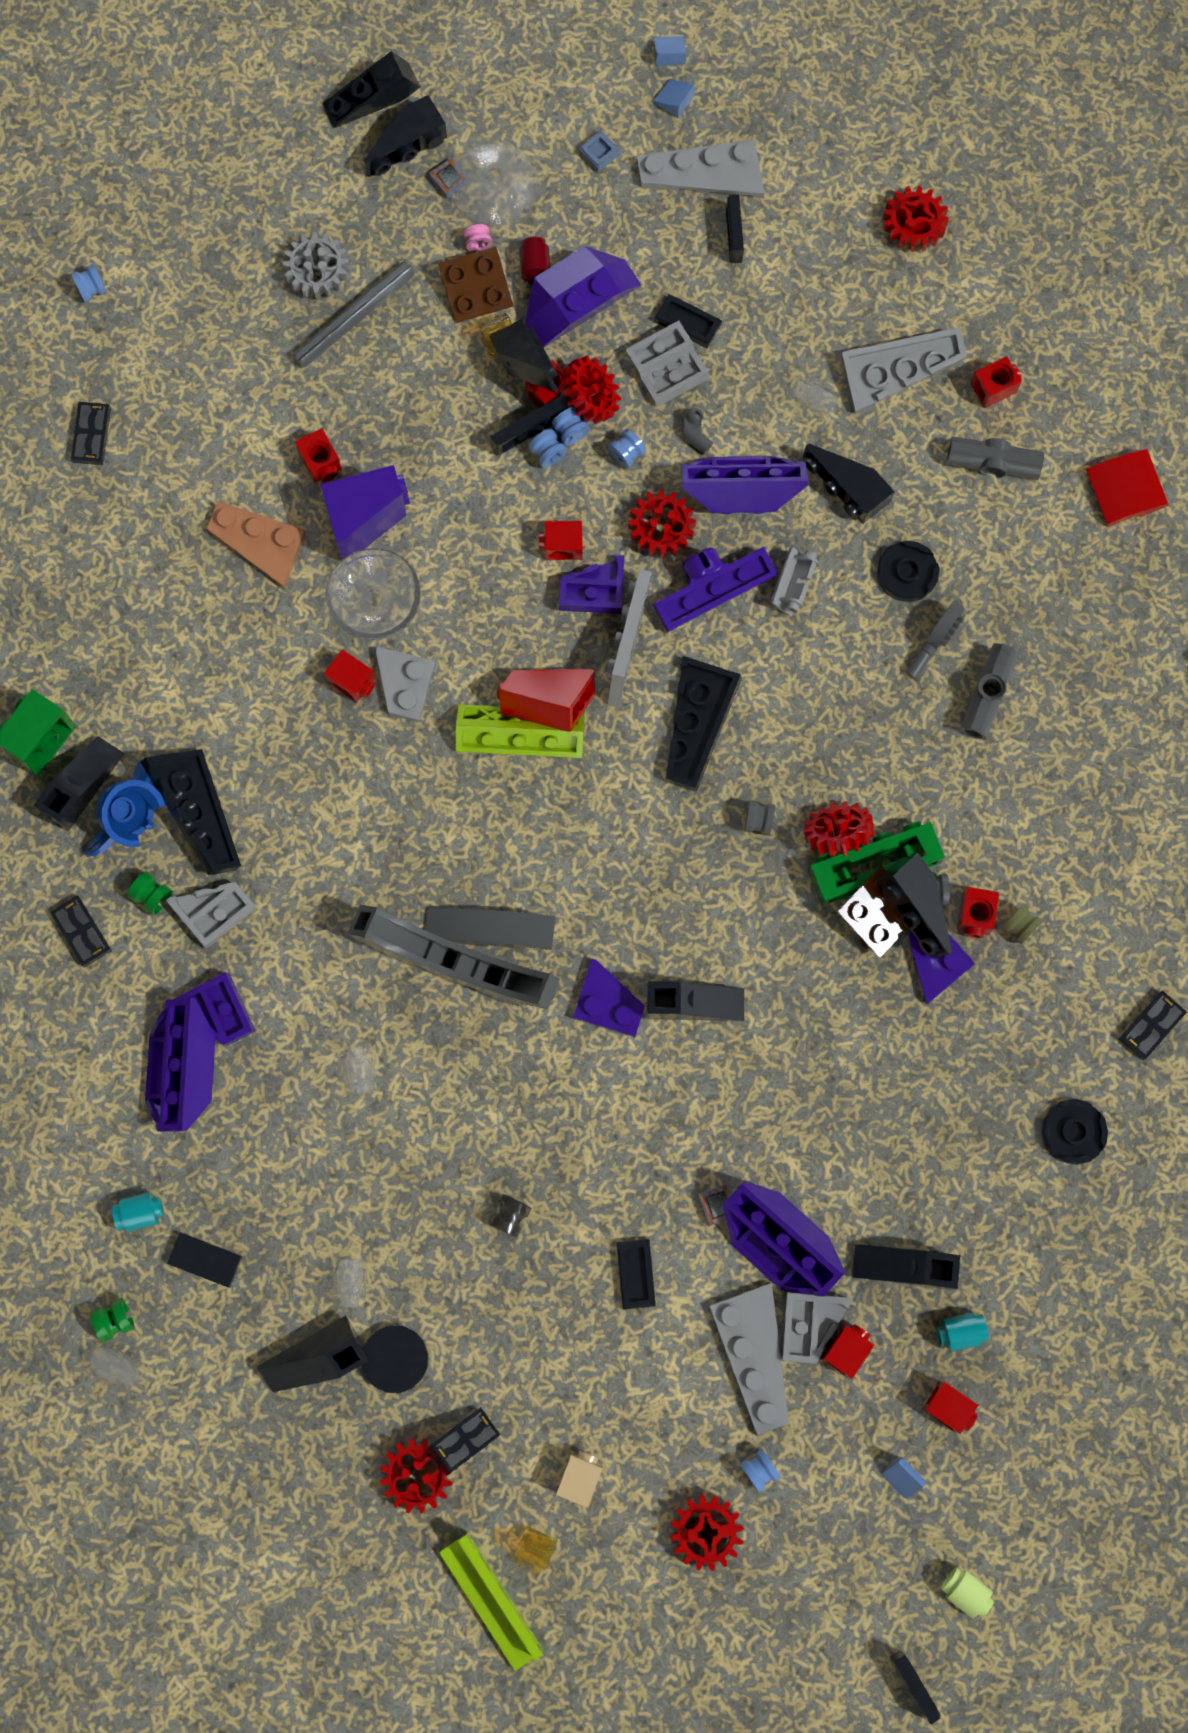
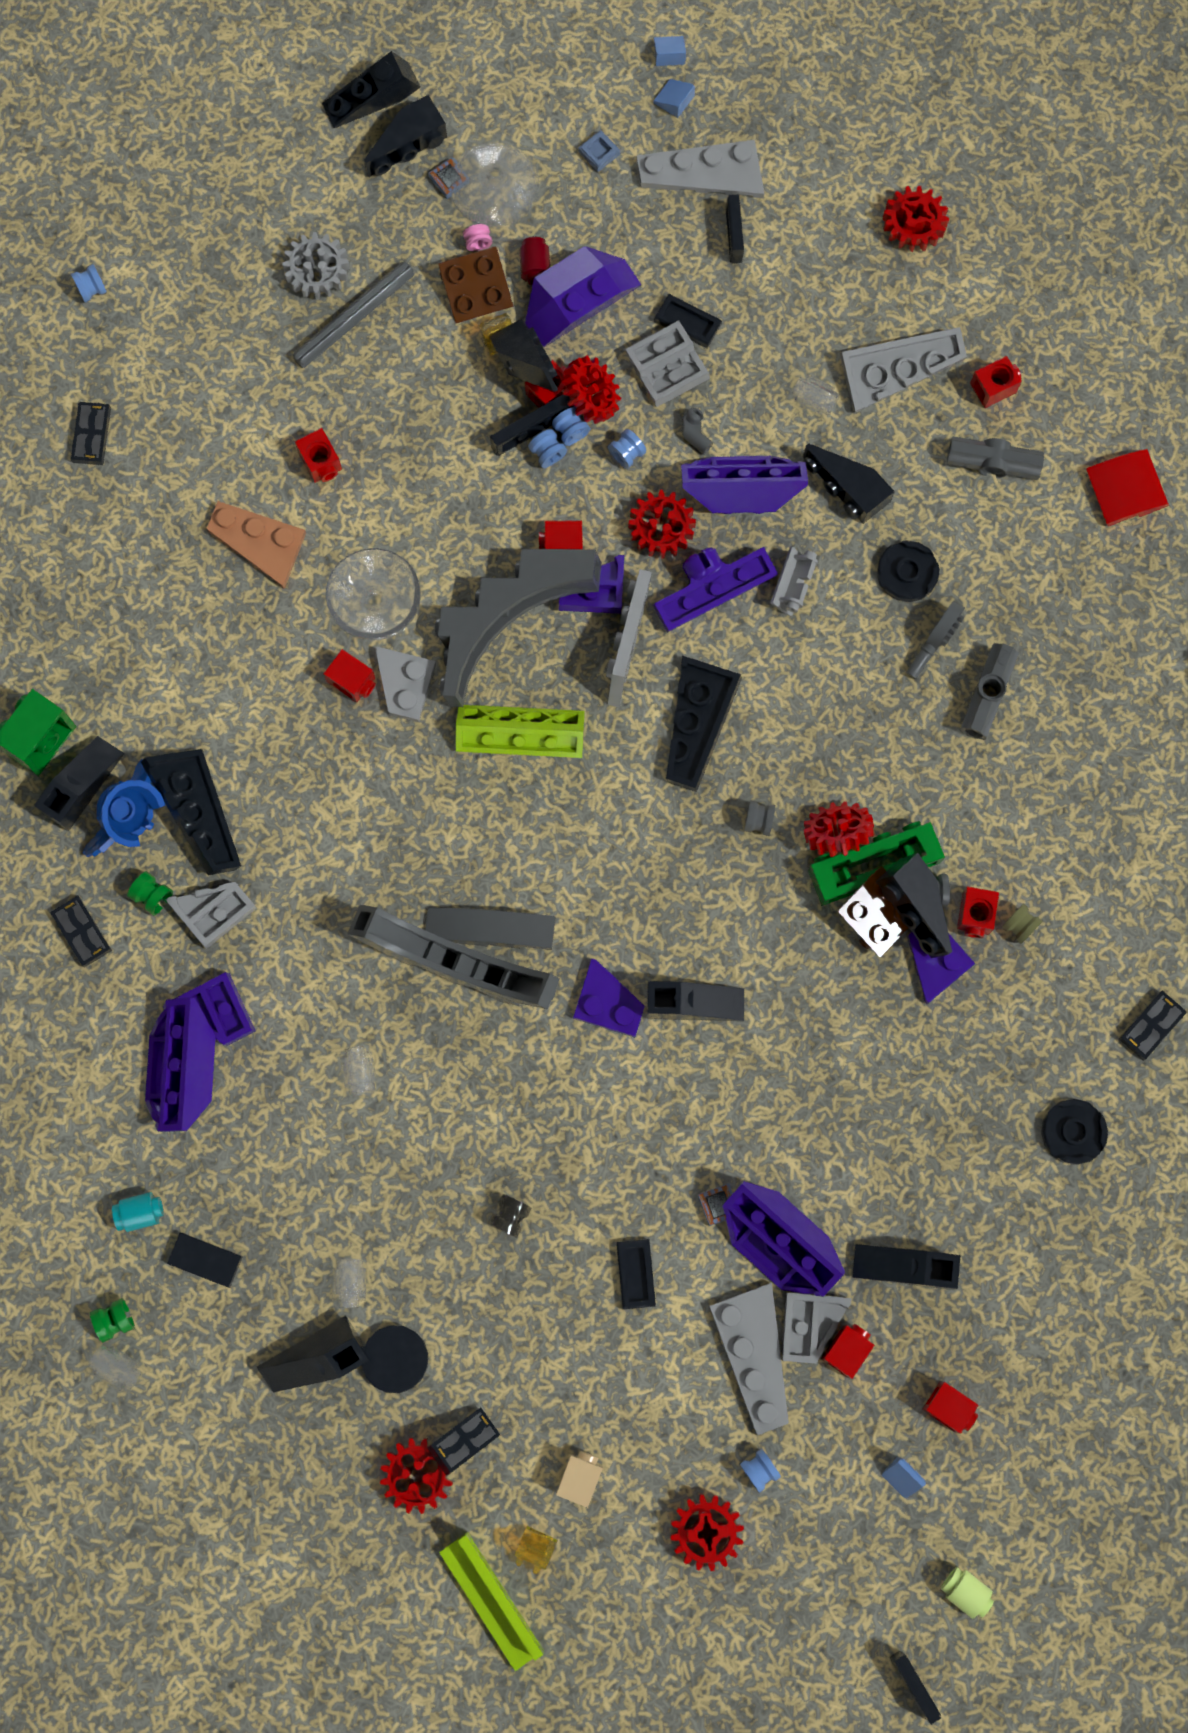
(365, 507): dark purple slope -> none
(500, 601): none -> dark grey arch
(547, 696): red slope -> none
(962, 1332): teal brick -> none

